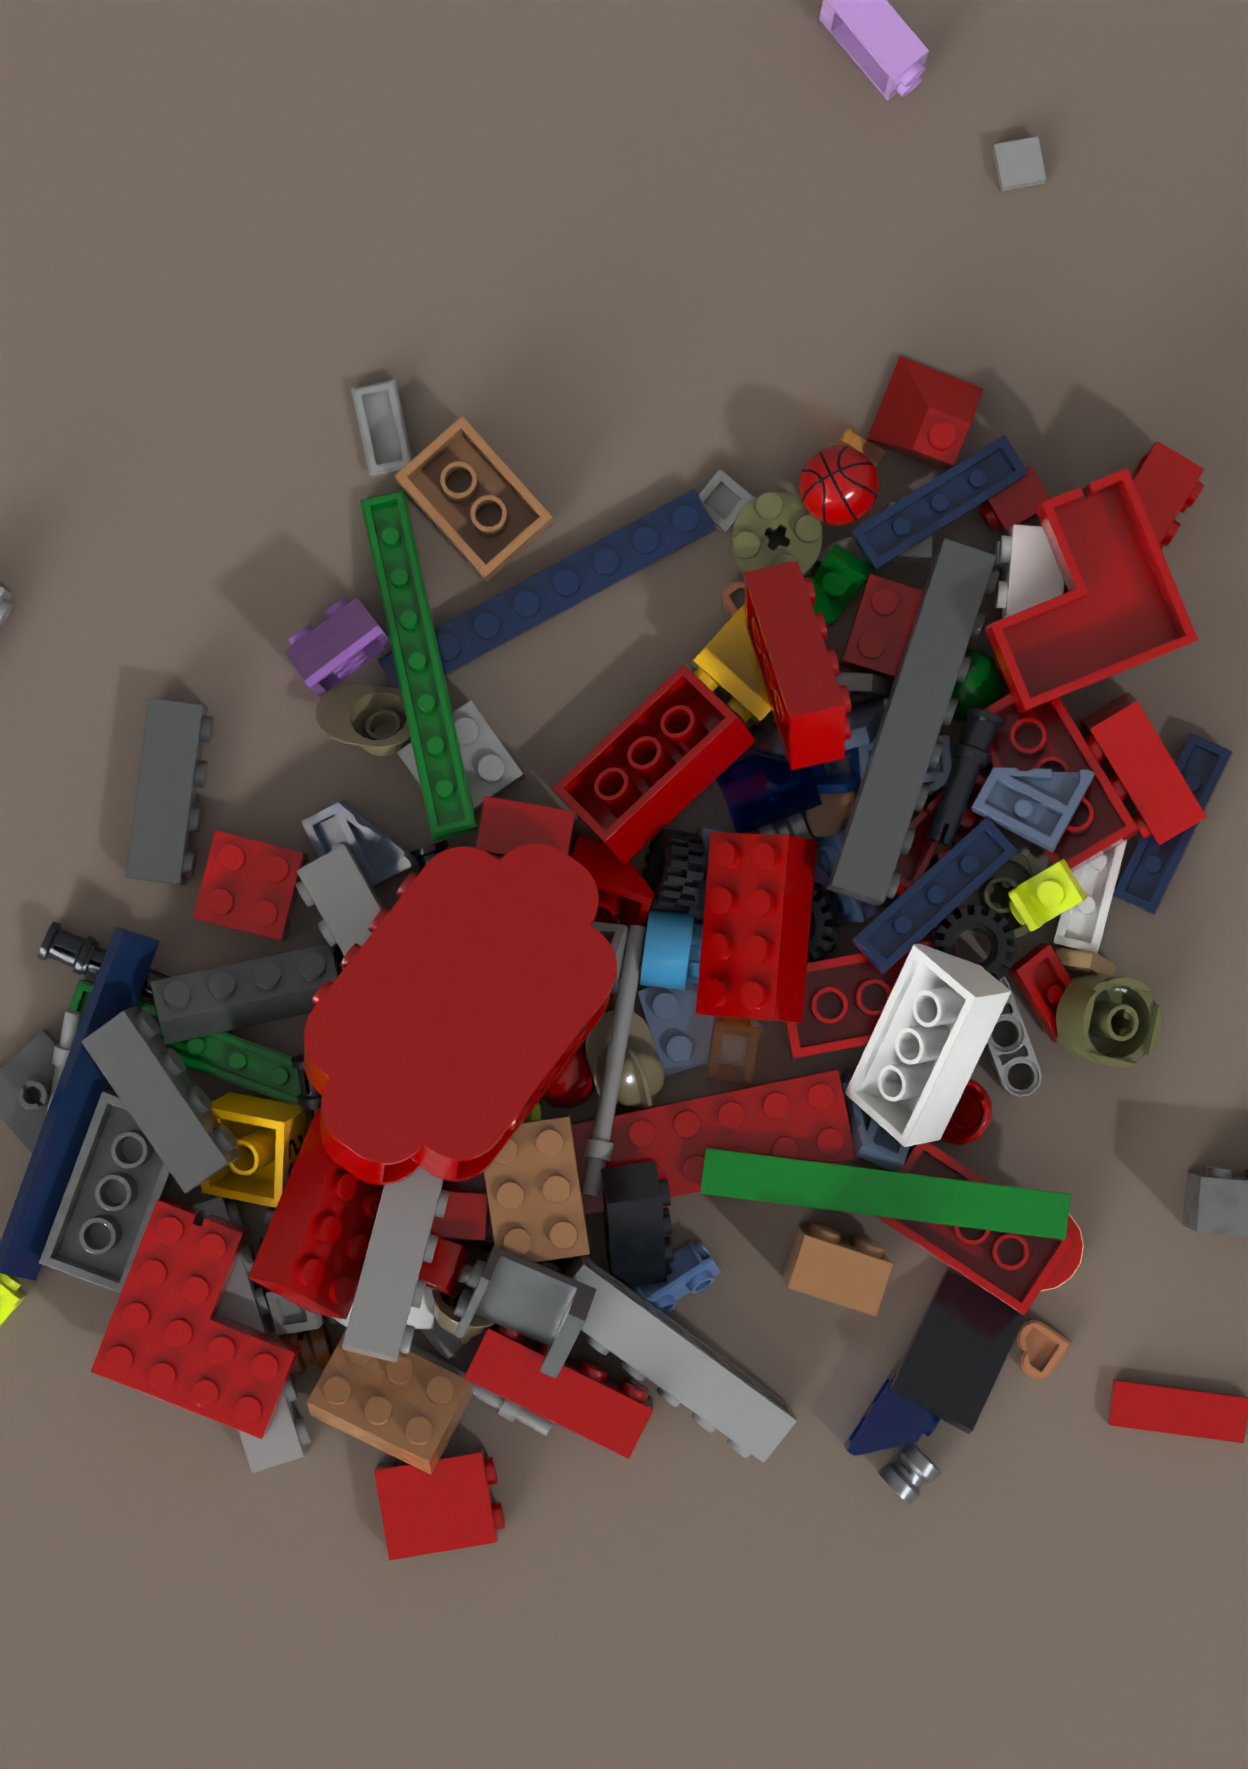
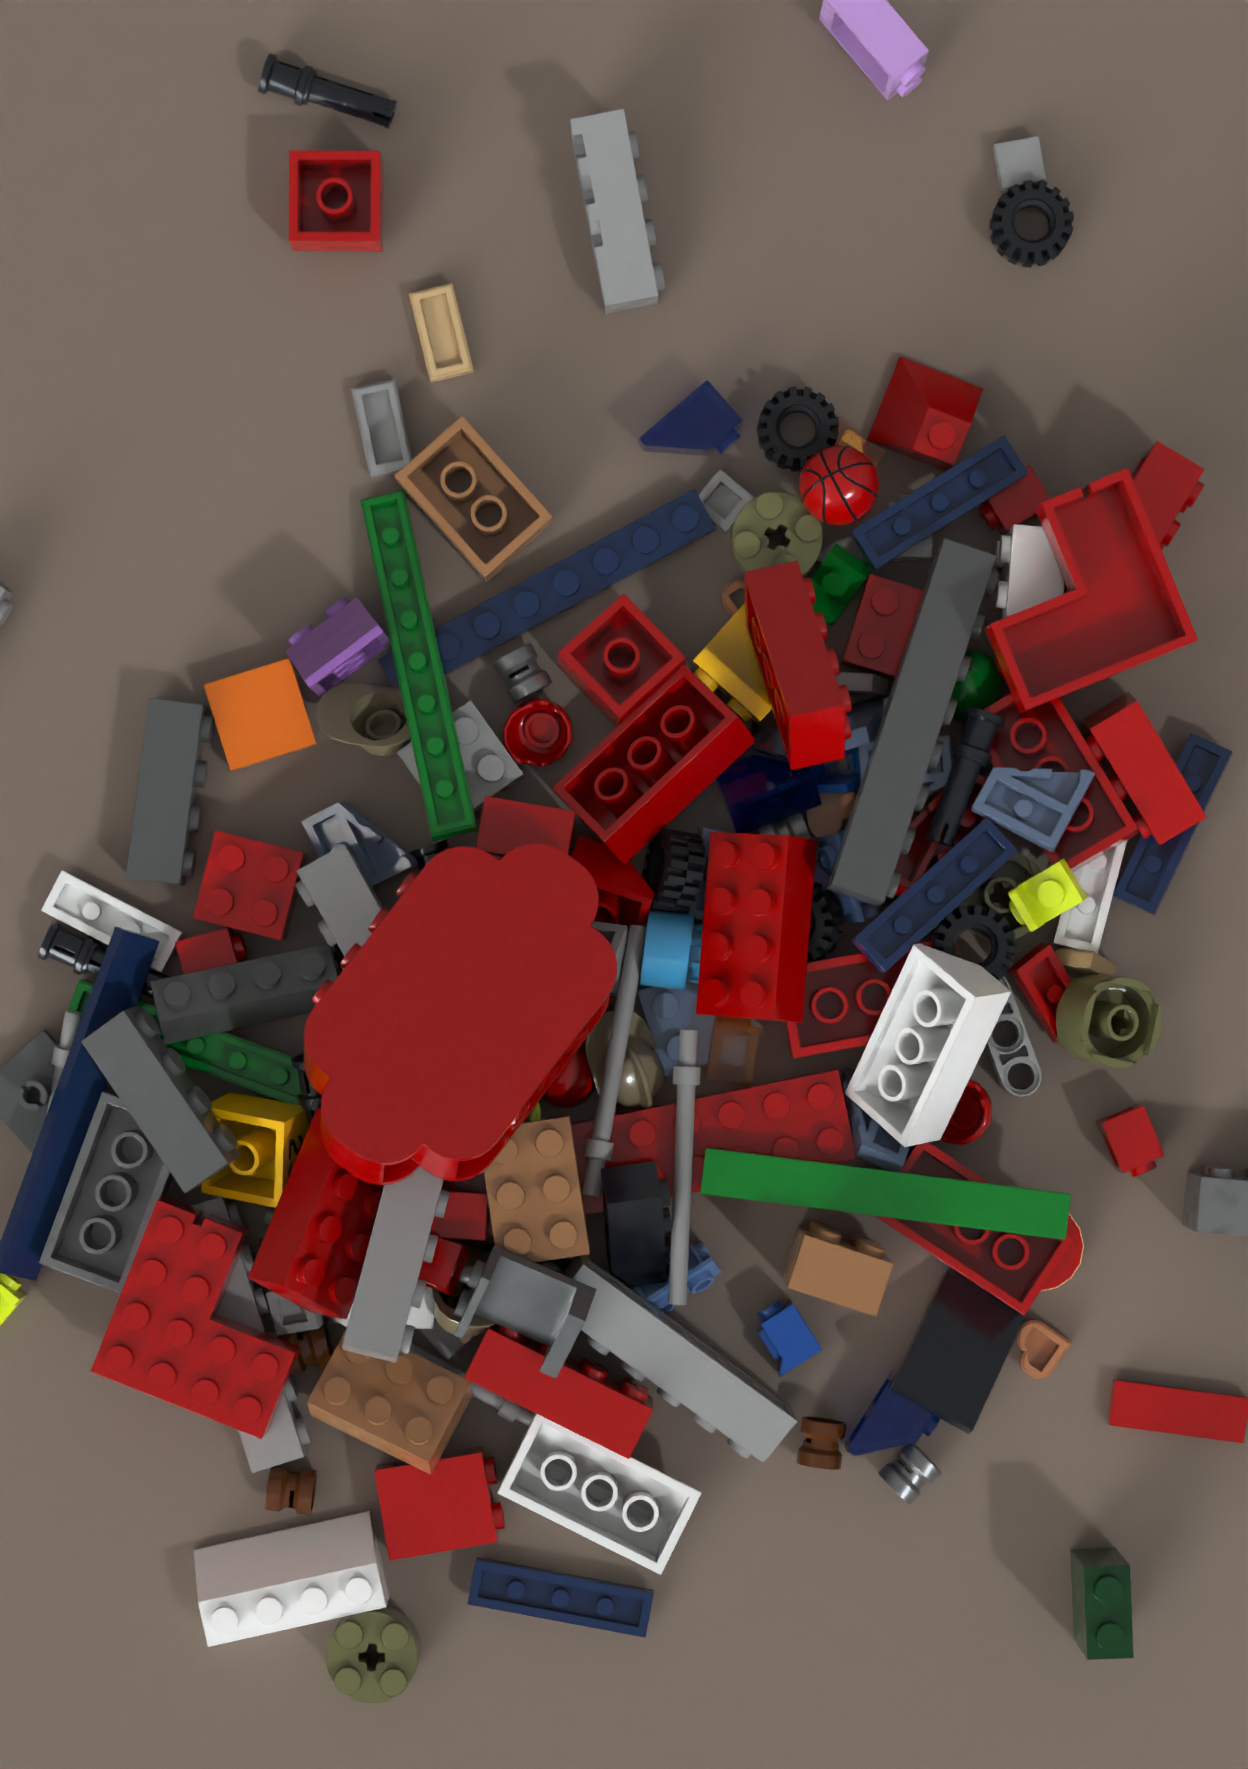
(99, 912): none -> white plate
(211, 950): none -> red brick
(260, 714): none -> orange tile
(289, 1578): none -> white slope
(291, 1489): none -> reddish brown wheel
(305, 87): none -> black pin
(336, 200): none -> red brick
(369, 1679): none -> olive brick
(441, 332): none -> tan tile
(526, 683): none -> flat silver wheel
(537, 732): none -> red hair
(560, 1597): none -> dark blue plate
(599, 1493): none -> white slope
(615, 211): none -> light grey wedge
(619, 659): none -> red brick
(686, 1076): none -> light grey bar
(695, 426): none -> clear blue slope
(786, 1335): none -> blue window
(789, 402): none -> black tyre
(821, 1443): none -> reddish brown wheel
(1041, 198): none -> black tyre
(1101, 1603): none -> dark green brick
(1131, 1140): none -> red brick

